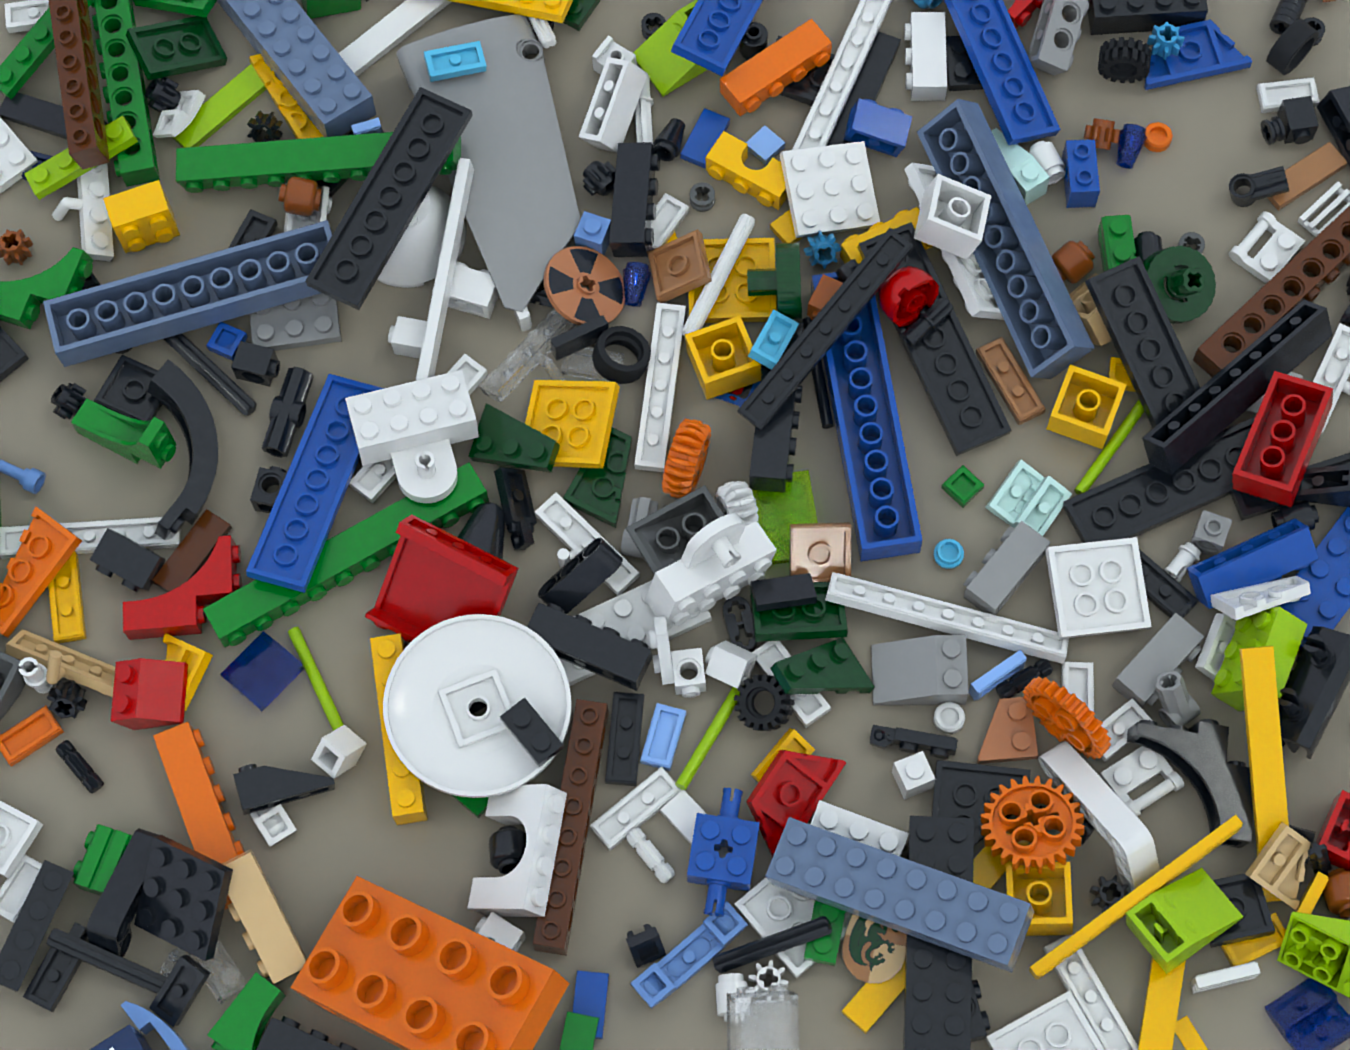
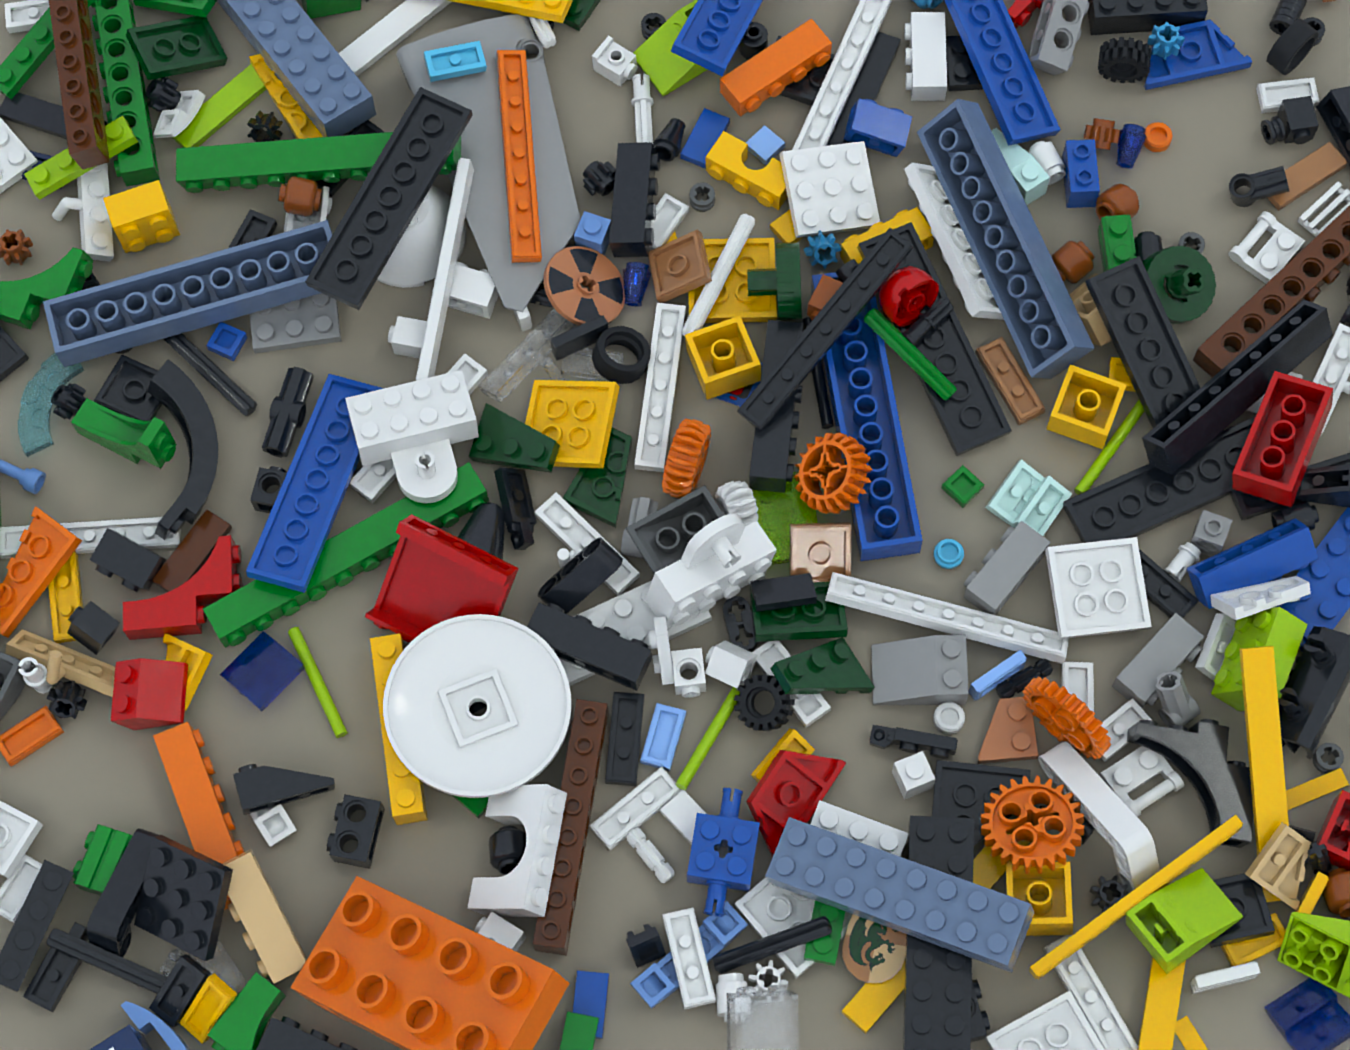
(37, 405): none -> clear light blue tile
(79, 766): black axle -> none
(92, 626): none -> black brick
(207, 1007): none -> yellow tile
(255, 364): black brick -> none
(338, 751): white brick -> none
(364, 832): none -> black brick
(367, 127): light blue tile -> none
(518, 156): none -> orange tile
(531, 732): black plate -> none
(613, 104): white brick -> none
(689, 958): none -> white tile
(773, 339): medium azure plate -> none
(825, 464): none -> orange gear
(910, 354): none -> green axle
(952, 216): white brick -> none
(1117, 201): none -> dark orange head
(1315, 788): none -> yellow piece
(1331, 748): none -> dark grey bush

